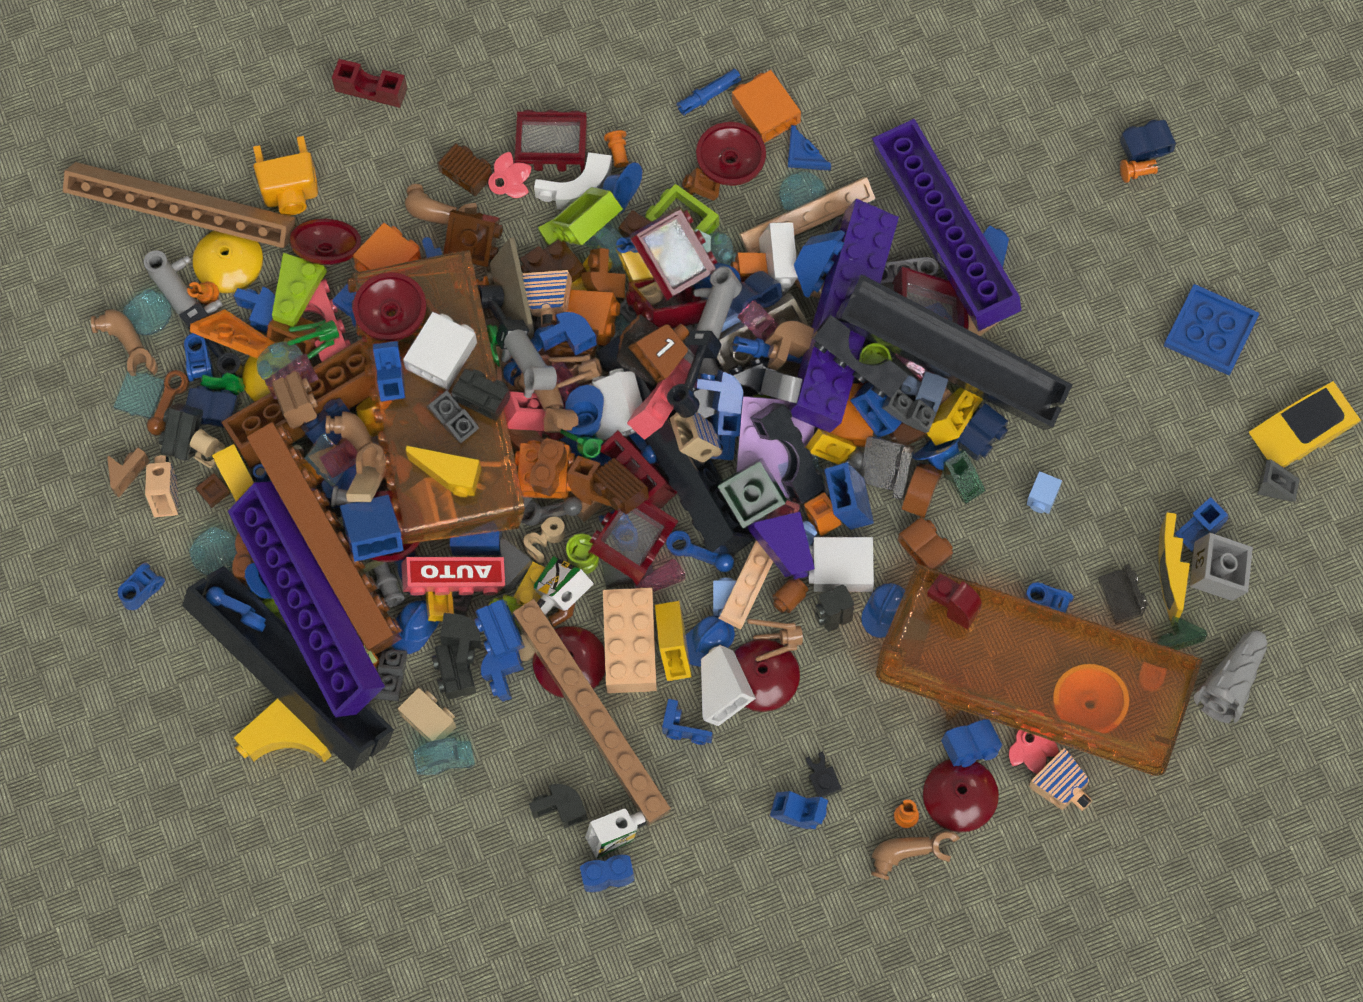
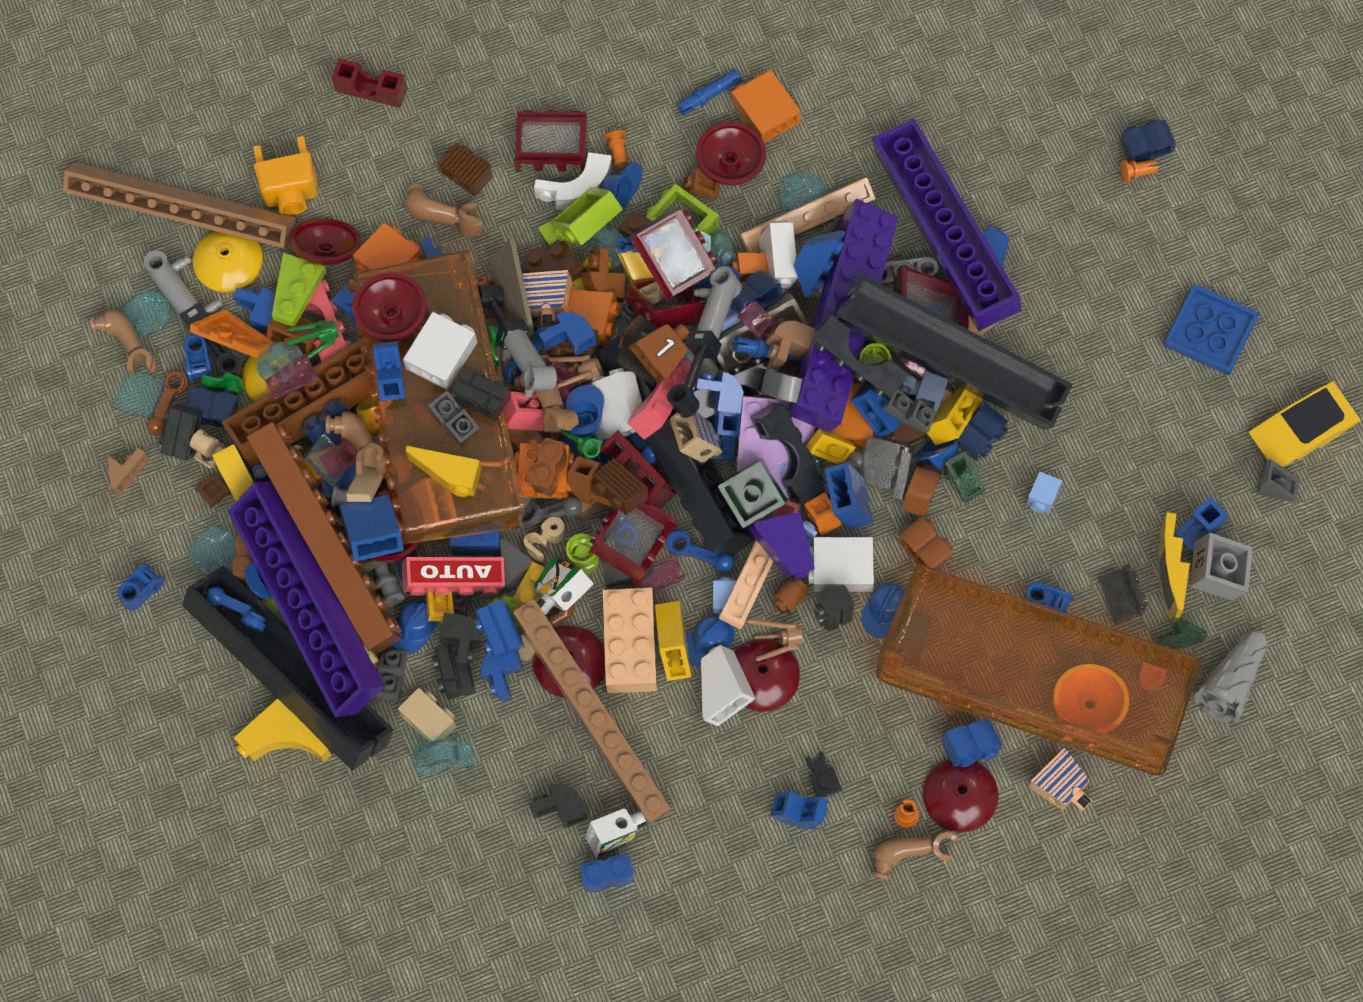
(161, 481): light nougat torso -> none
(204, 292): orange pin -> none
(294, 399): medium nougat brick -> none
(473, 233): reddish brown plate -> none
(513, 175): coral plate -> none
(676, 732): blue bracket -> none
(804, 154): blue tile -> none
(960, 599): dark red brick -> none
(1032, 753): coral plate -> none

